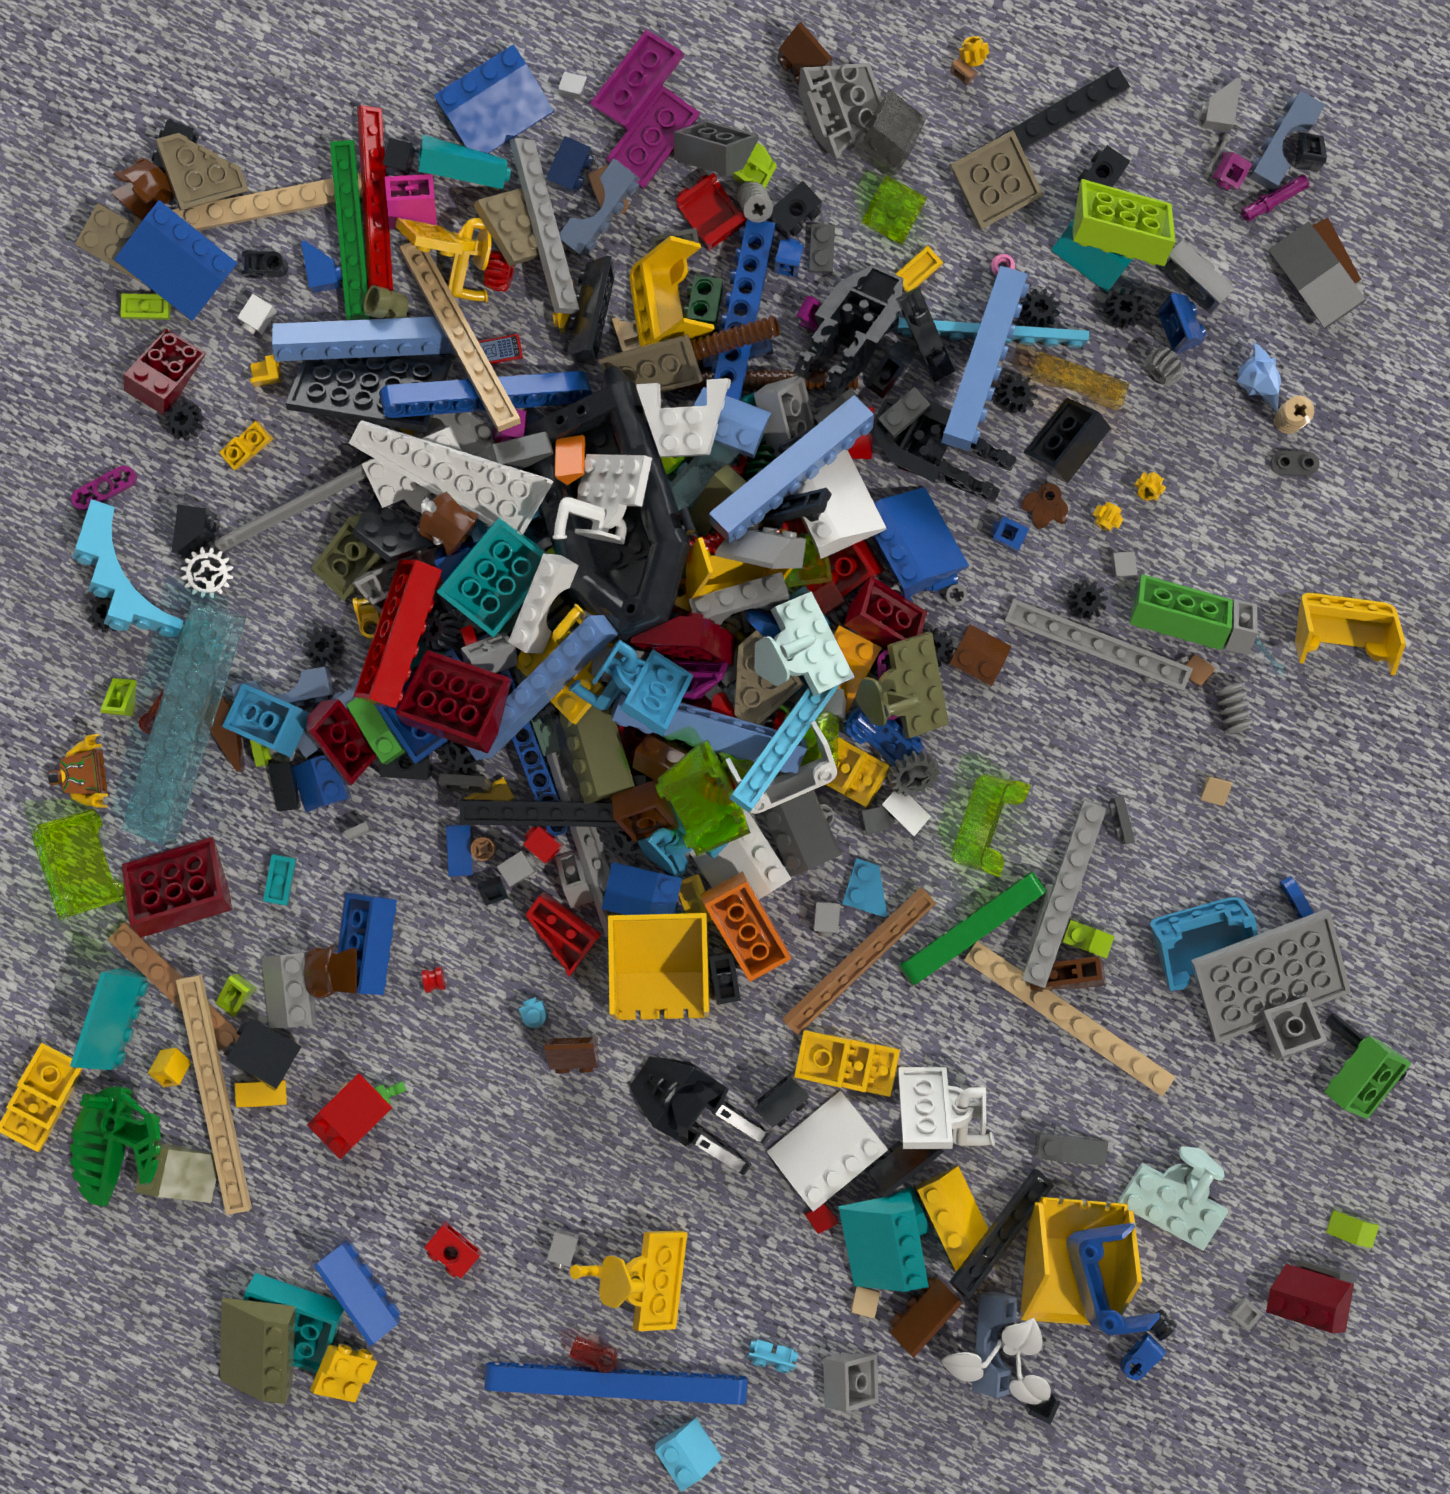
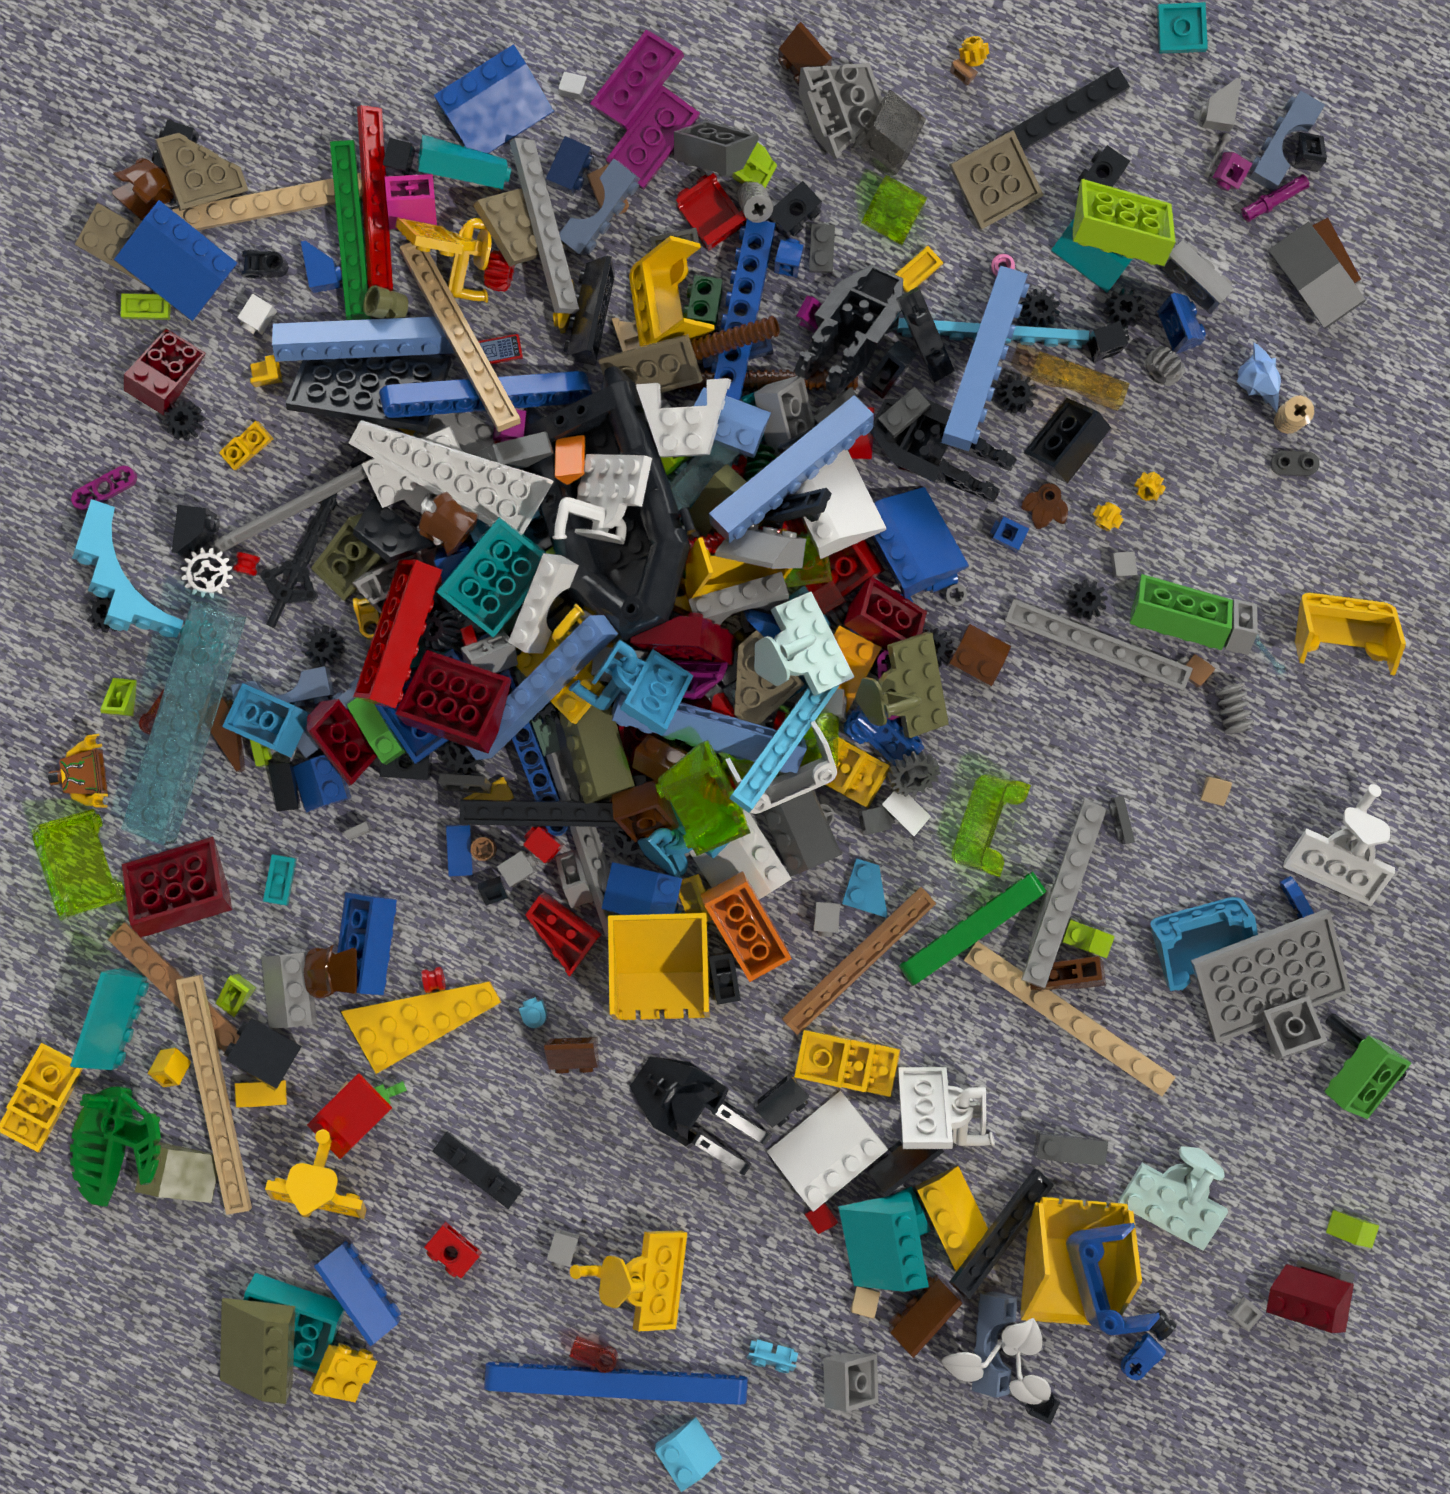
(246, 564): none -> red wheel
(297, 569): none -> black bar
(315, 1186): none -> yellow plate
(405, 1025): none -> yellow wing
(477, 1170): none -> black hinge
(1107, 341): none -> black brick
(1182, 28): none -> teal plate
(1342, 864): none -> white plate

